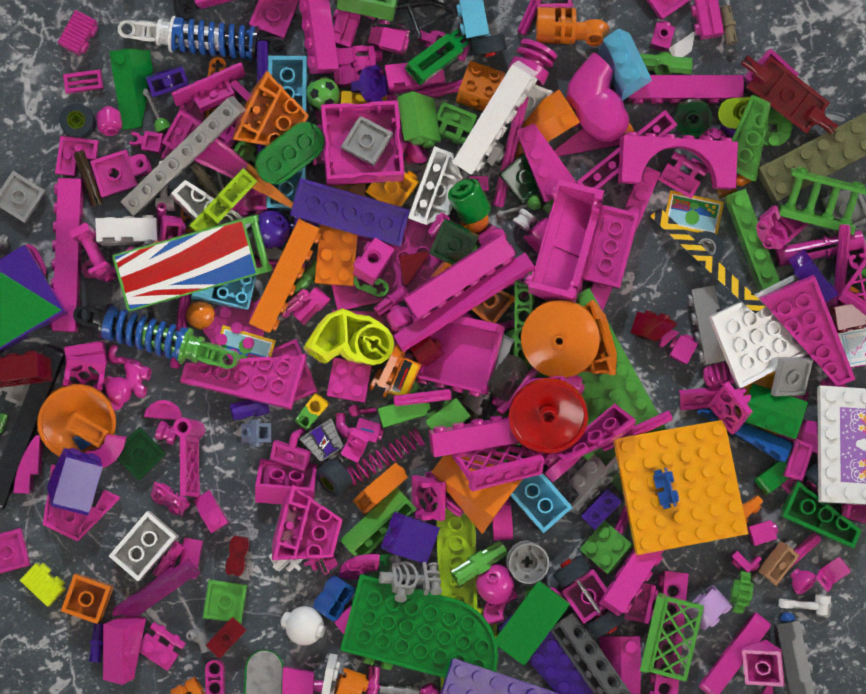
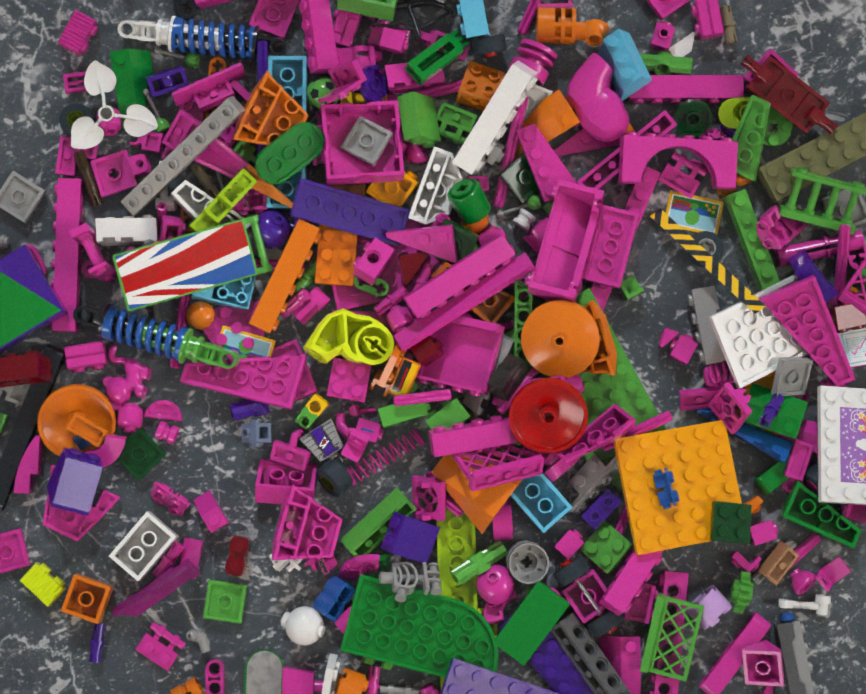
(86, 132): none -> white plant
(98, 365): dark pink piece -> none
(121, 648): dark pink wedge -> none
(130, 417): none -> dark pink head
(190, 59): none -> hinge
(190, 433): dark pink piece -> none
(226, 637): dark red brick -> none
(346, 78): none -> dark pink bracket
(380, 488): orange slope -> none
(424, 275): none -> dark pink pin
(432, 240): none -> dark pink wing
(569, 543): none -> dark pink brick
(630, 288): none -> bright green panel
(651, 326): dark red slope -> none
(730, 522): none -> dark green plate
(771, 410): none -> dark purple pin

